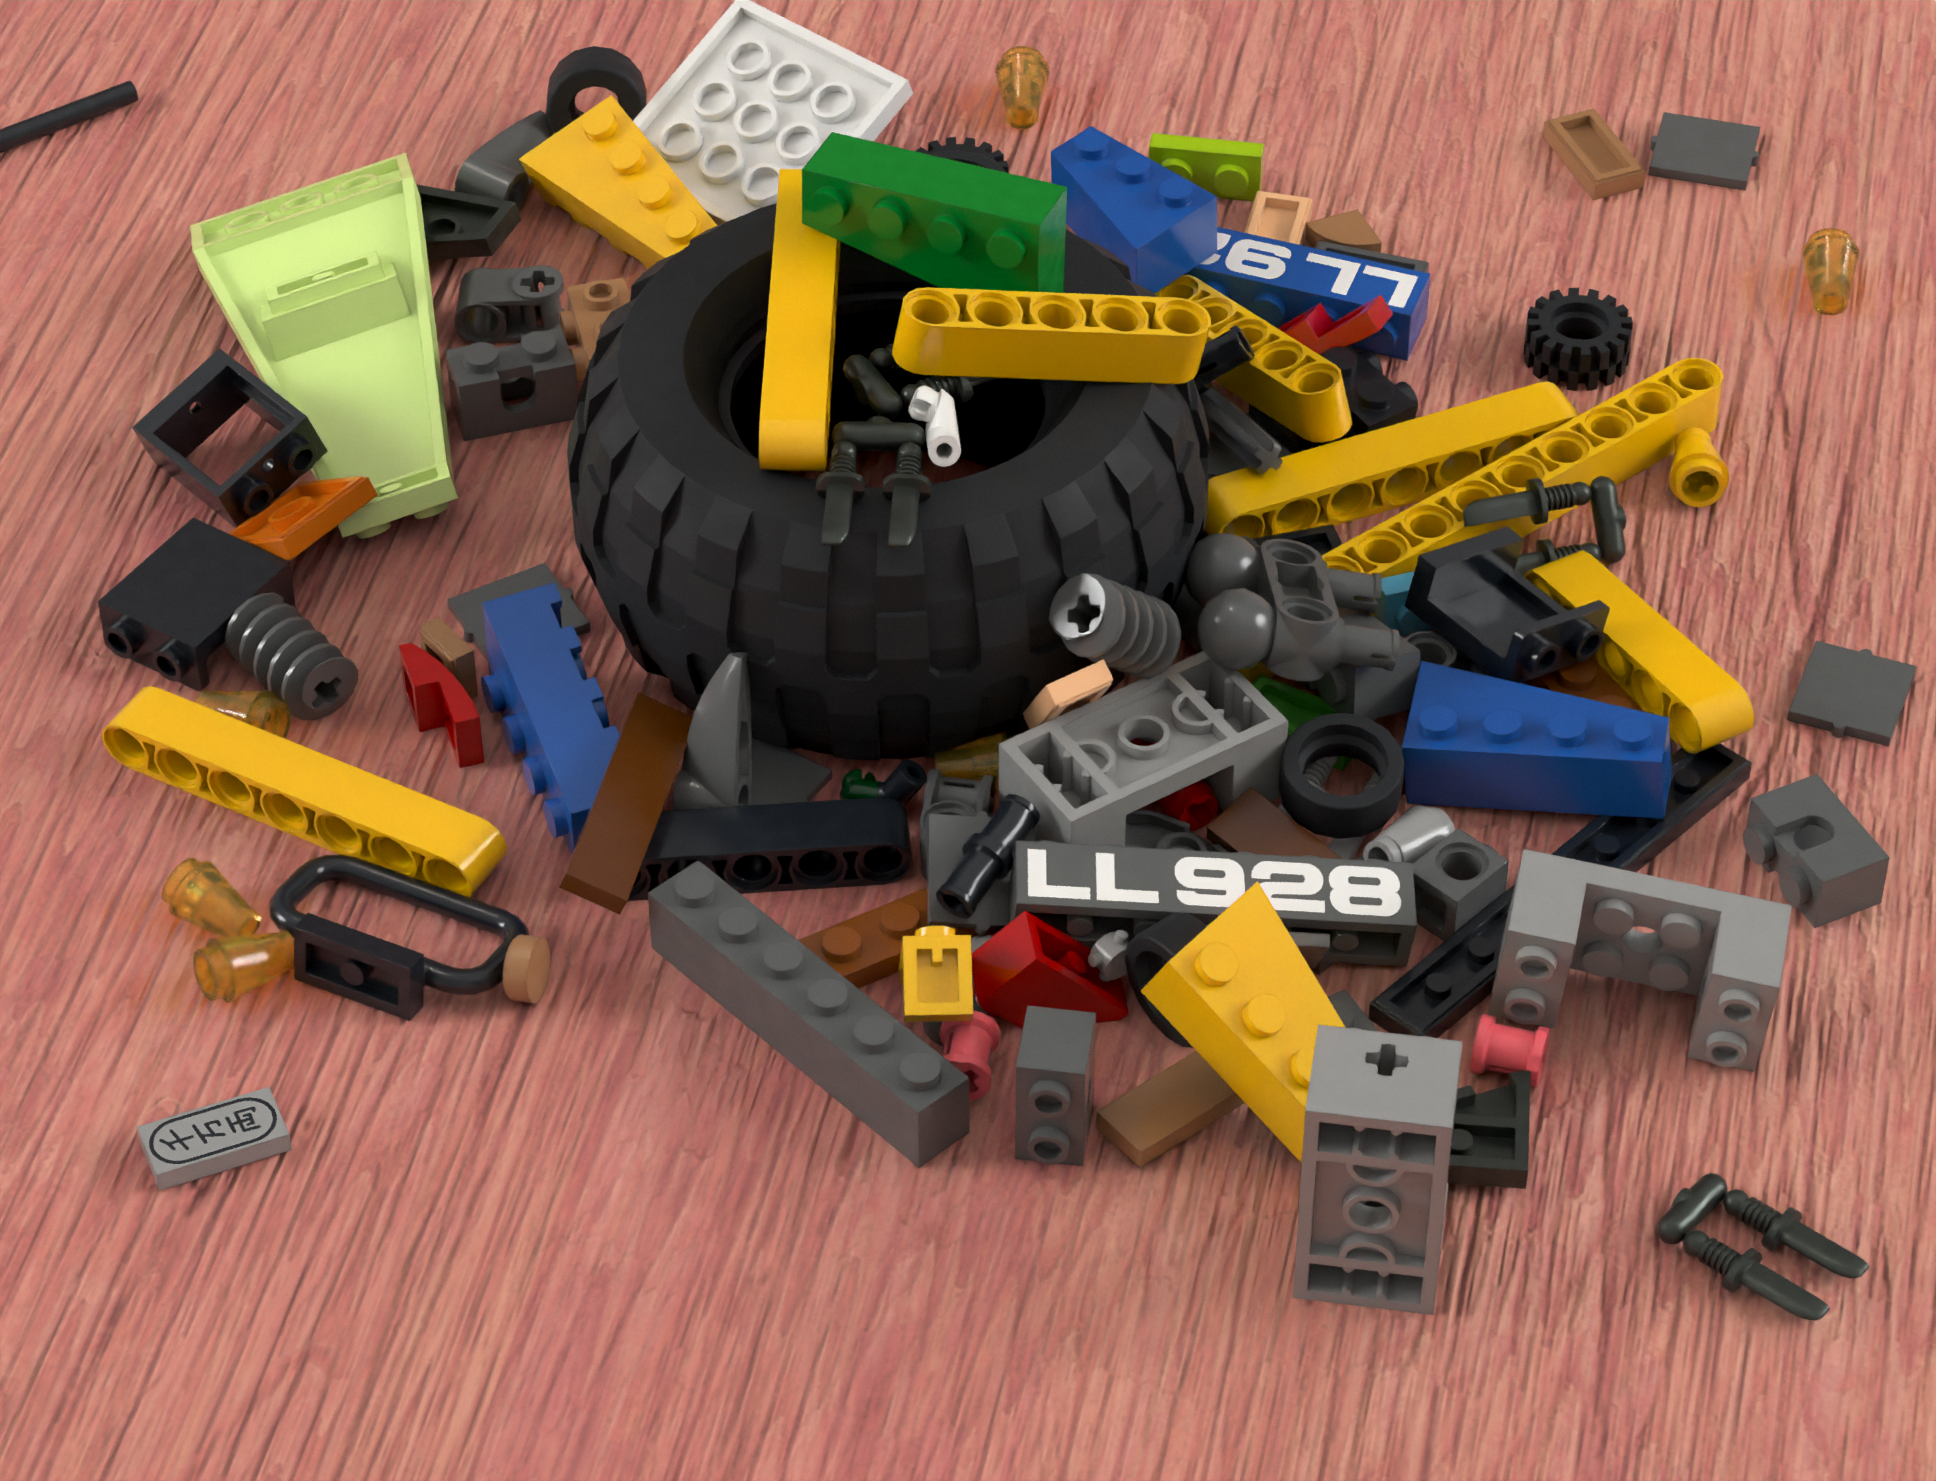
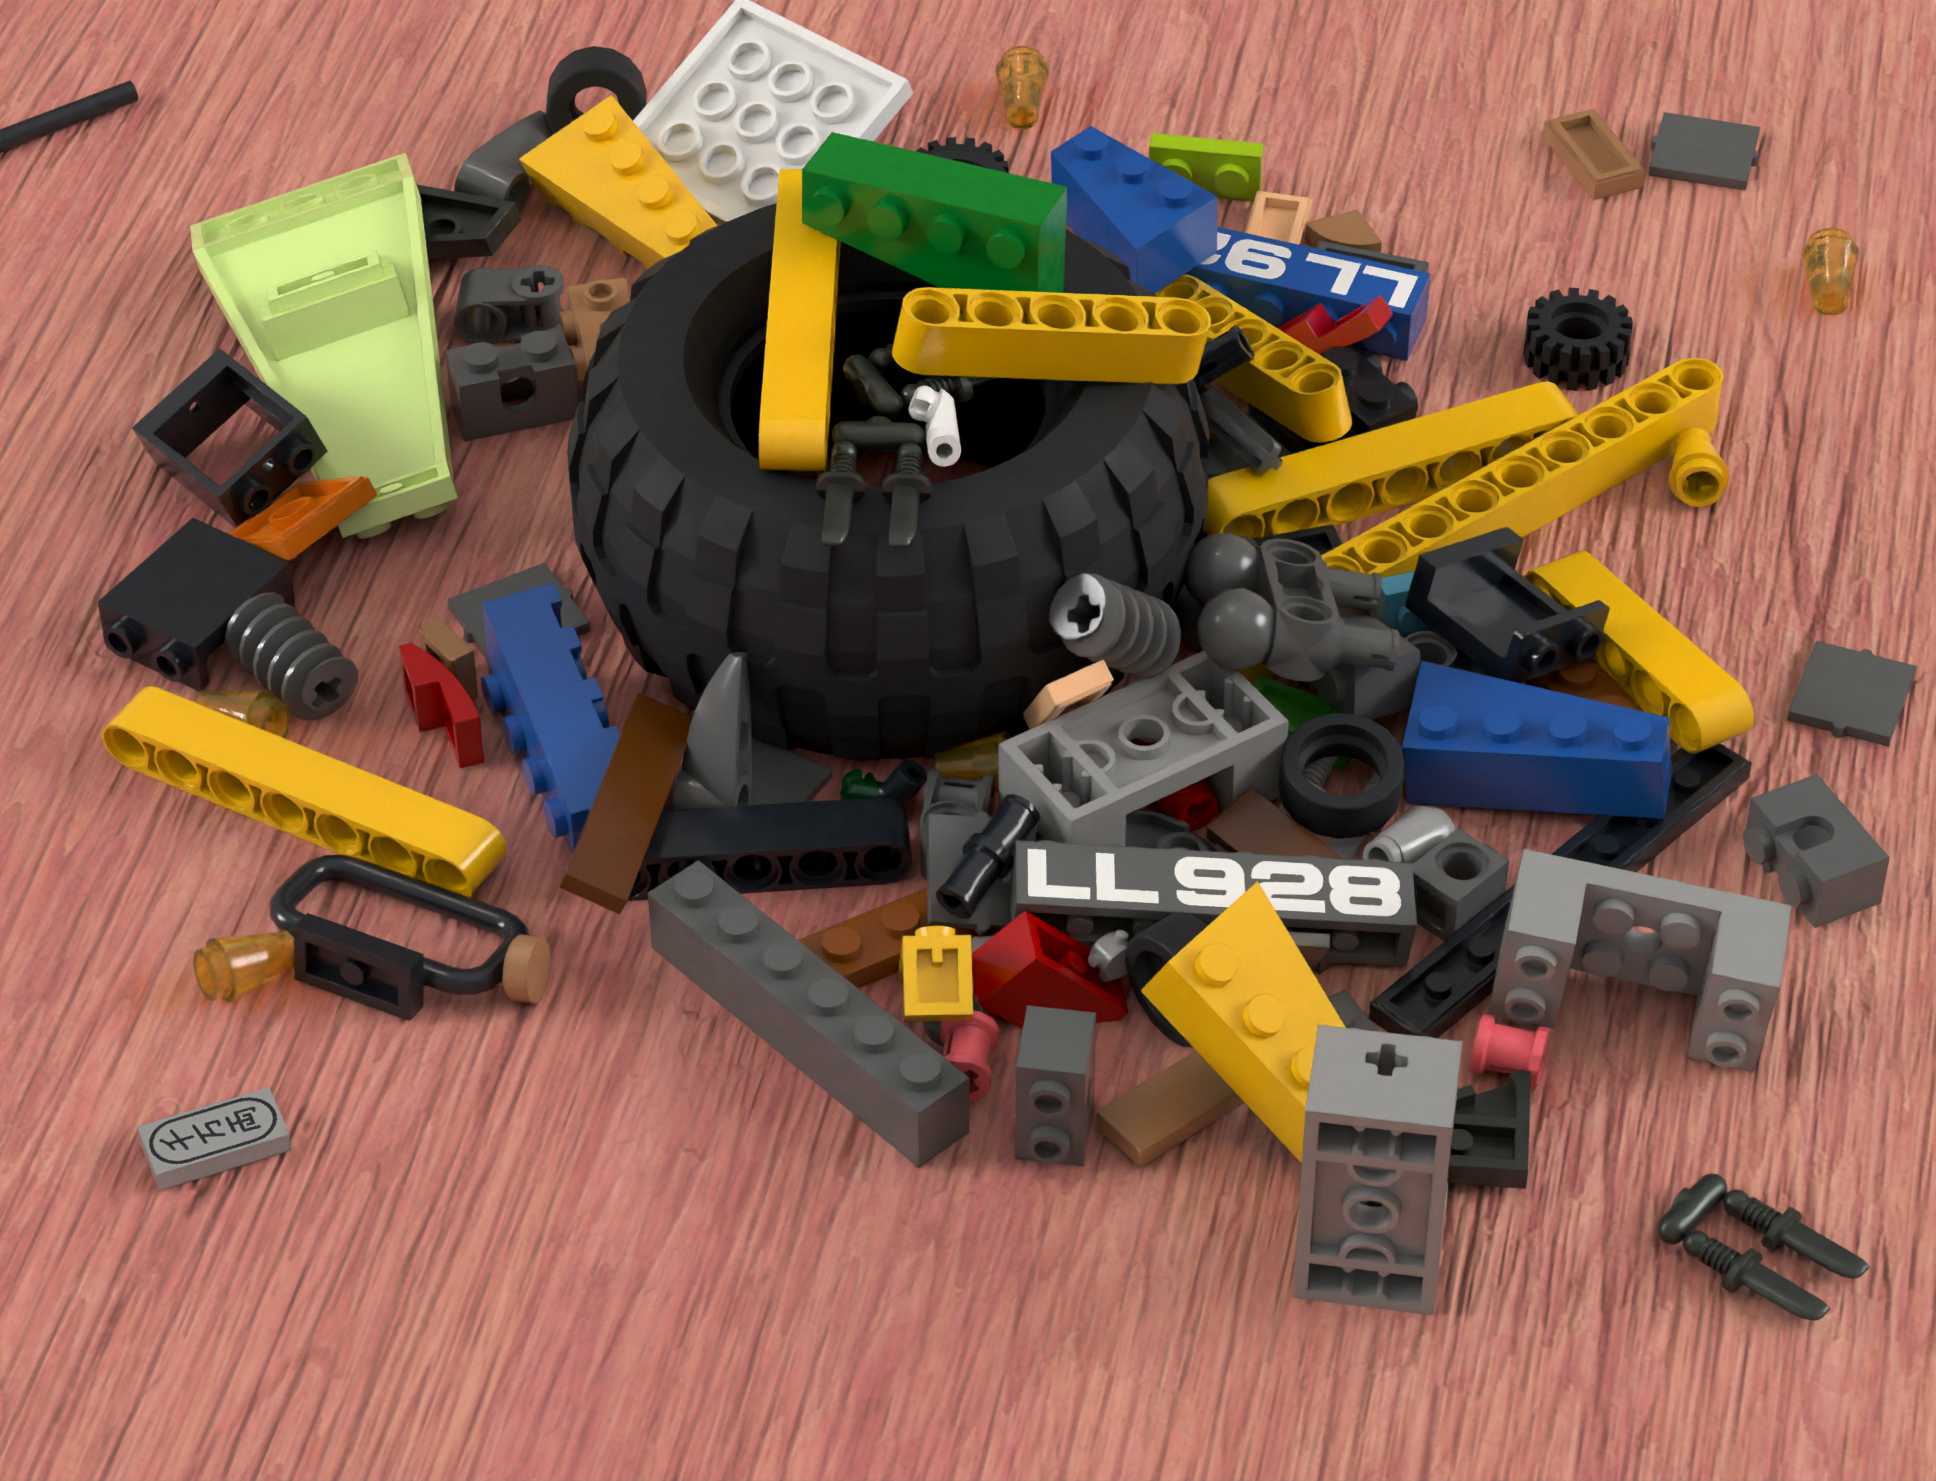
(207, 899): clear yellow cone -> none
(1538, 501): pearl dark grey piece -> none

